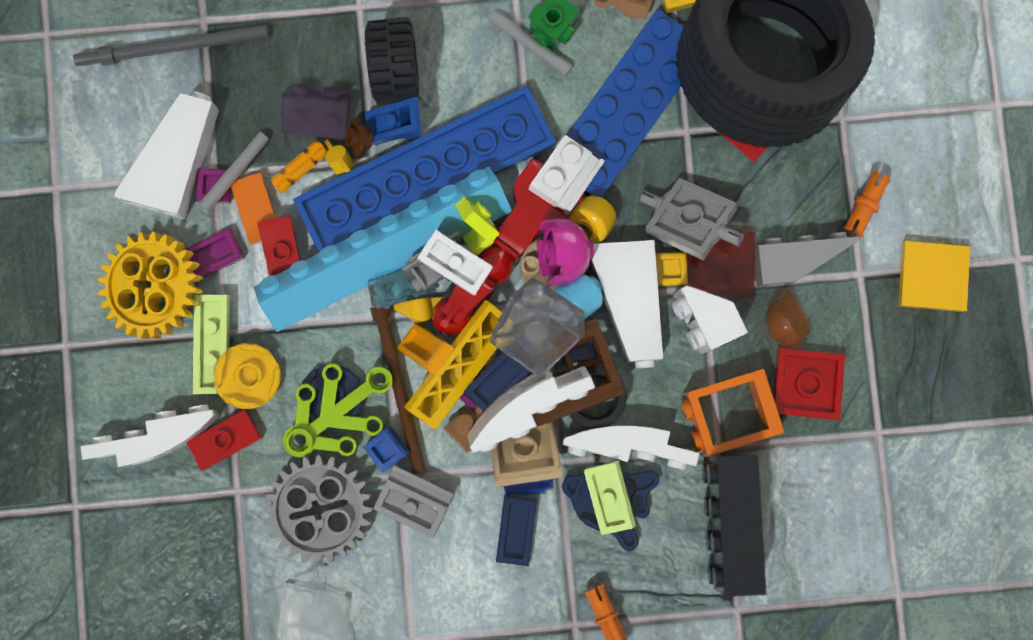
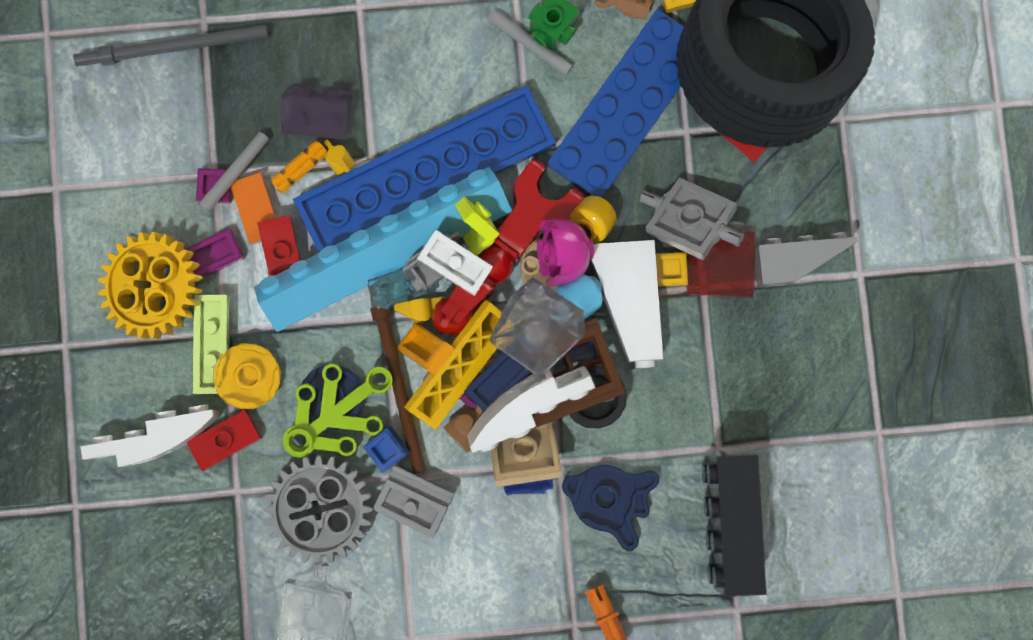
(169, 163): white slope -> none
(358, 137): reddish brown plate -> none
(391, 60): black tyre -> none
(395, 121): blue slope -> none
(516, 530): dark blue tile -> none
(566, 175): white plate -> none
(609, 497): yellowish green plate -> none
(616, 443): white slope -> none
(708, 317): white slope -> none
(763, 402): orange window -> none
(786, 322): clear orange hair -> none
(808, 383): red tile -> none
(866, 204): orange pin -> none
(934, 276): yellow tile -> none

